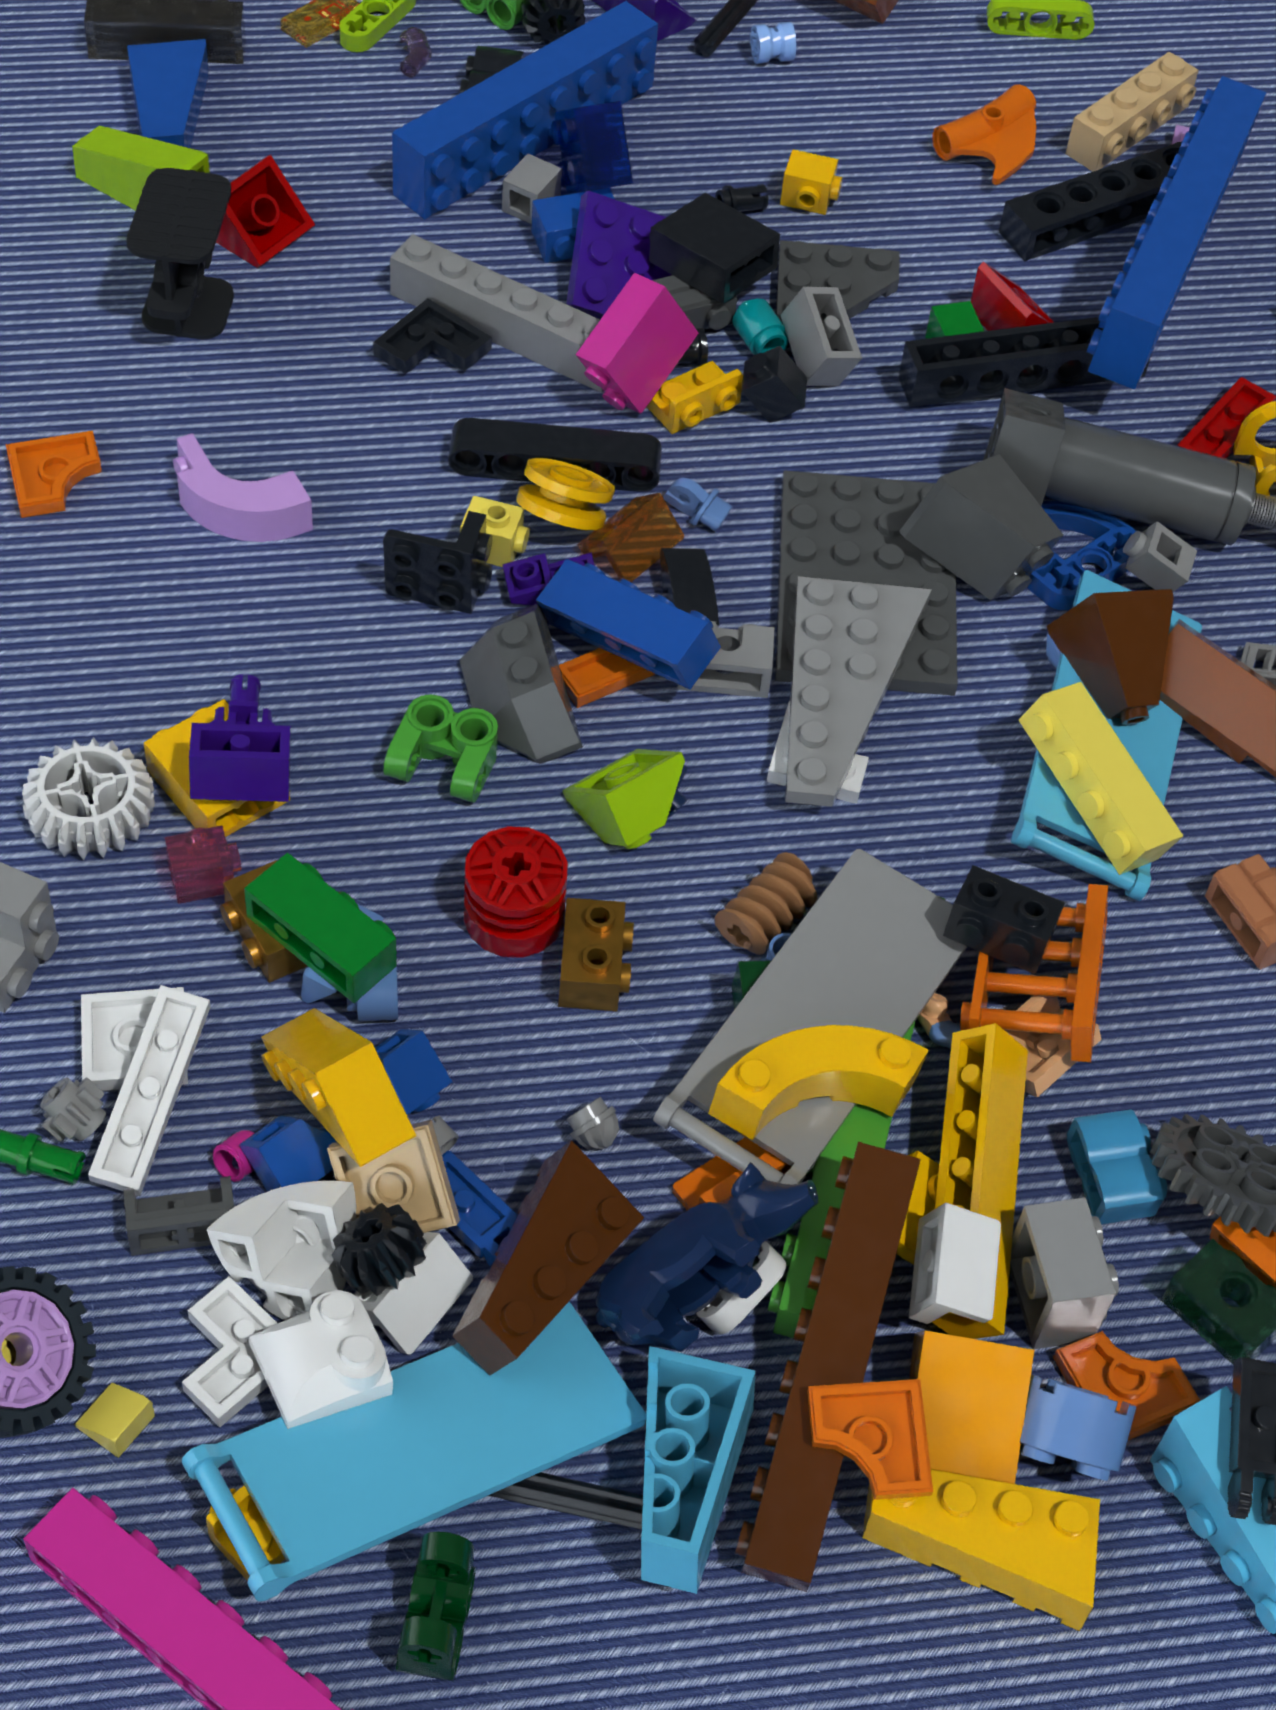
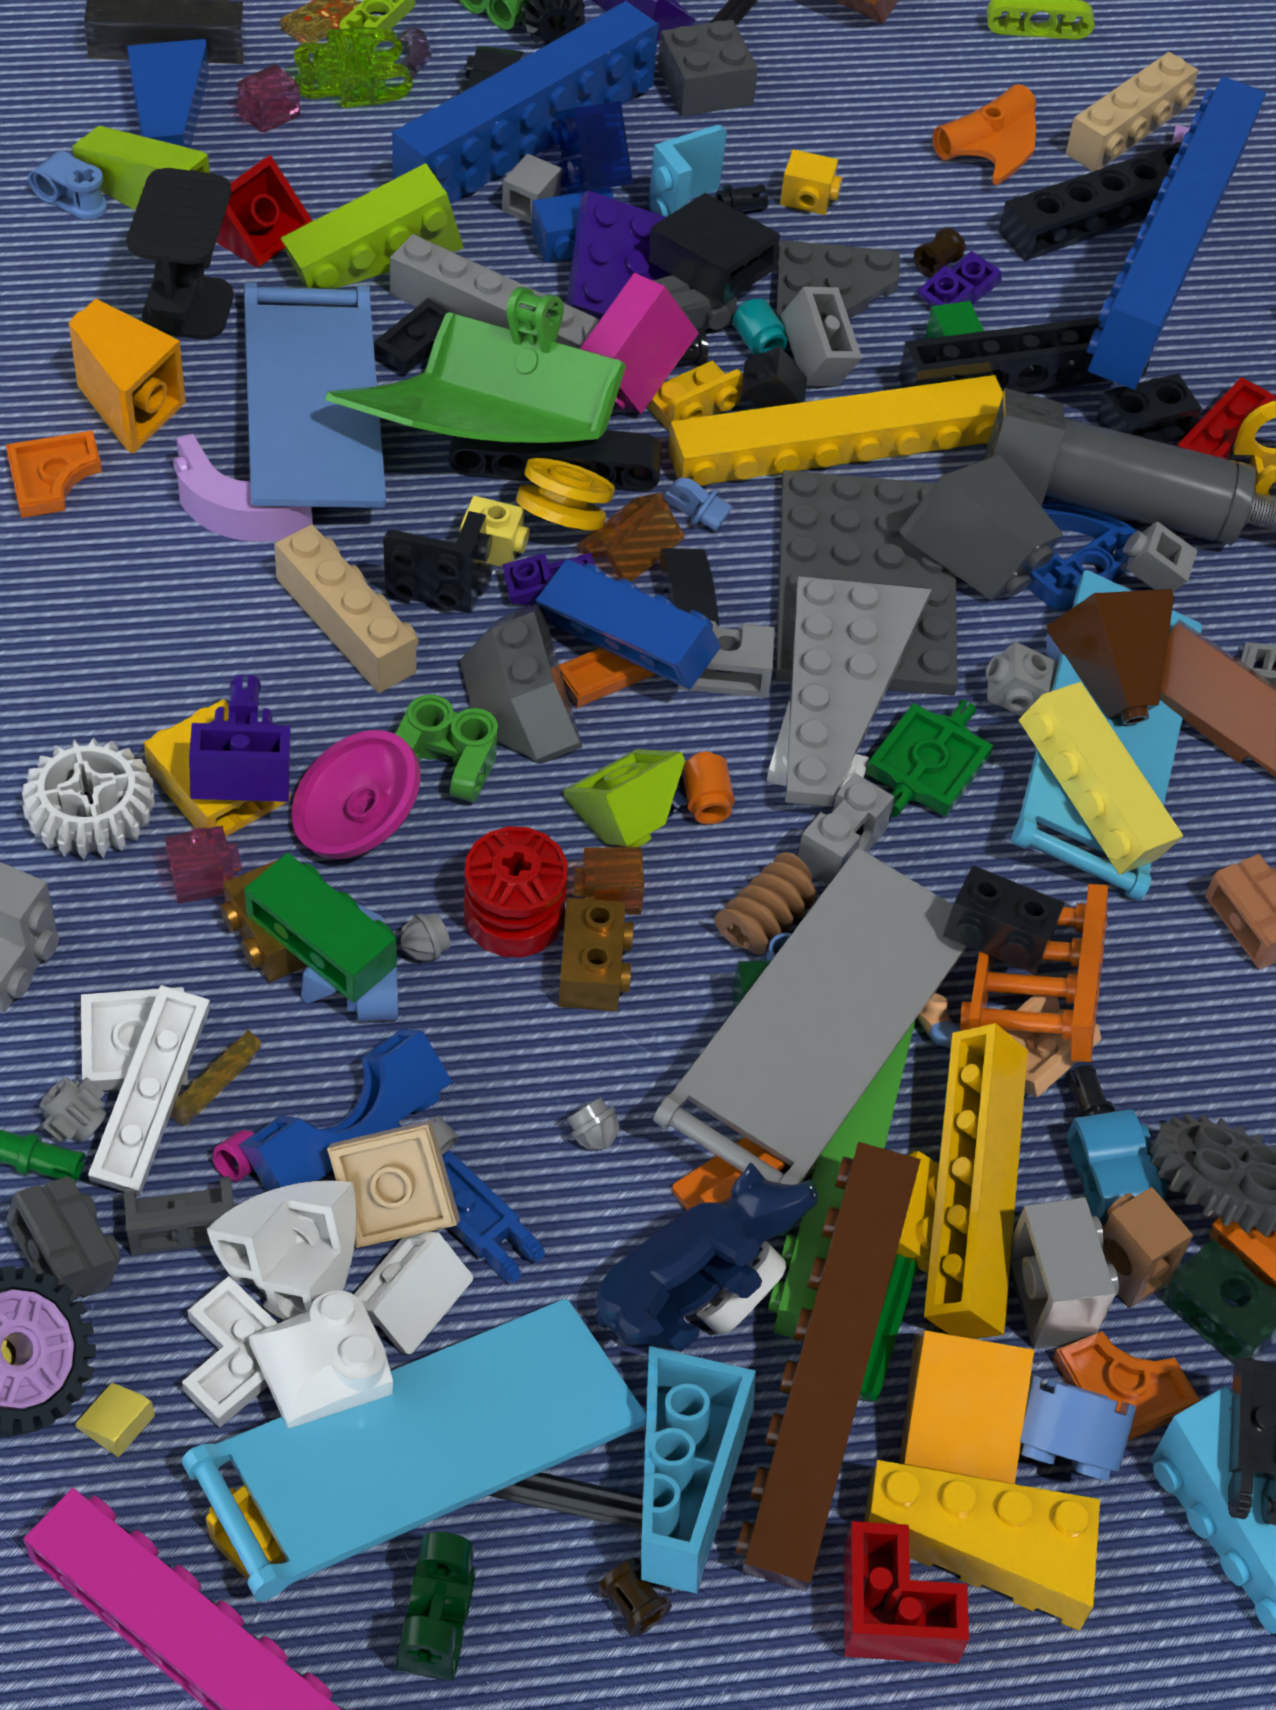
(62, 1236): none -> dark grey brick
(70, 185): none -> medium blue piece
(127, 371): none -> light orange slope
(216, 1078): none -> clear yellow tile
(268, 98): none -> clear pink brick
(298, 441): none -> medium blue flag
(339, 1083): yellow wedge -> none
(343, 68): none -> clear neon green piece
(346, 608): none -> tan brick
(356, 794): none -> dark pink dish
(366, 232): none -> lime wedge
(379, 1249): black gear -> none
(424, 937): none -> light grey plate
(502, 381): none -> bright green panel
(552, 1250): reddish brown wedge -> none
(612, 876): none -> clear orange brick
(634, 1597): none -> dark brown bush
(686, 169): none -> medium azure bracket
(707, 67): none -> dark grey brick
(708, 787): none -> orange brick
(771, 43): light blue wheel -> none
(814, 1062): yellow brick -> none
(833, 837): none -> light grey brick
(834, 431): none -> yellow brick
(878, 1429): orange tile -> none
(888, 1326): none -> green axle
(890, 1613): none -> red brick
(930, 758): none -> green plate
(945, 248): none -> dark brown bush
(955, 1265): white panel -> none
(965, 282): none -> dark purple slope
(1003, 302): red slope -> none
(1019, 678): none -> light grey brick
(1087, 1092): none -> black pin
(1143, 1244): none -> medium nougat brick
(1155, 410): none -> black brick

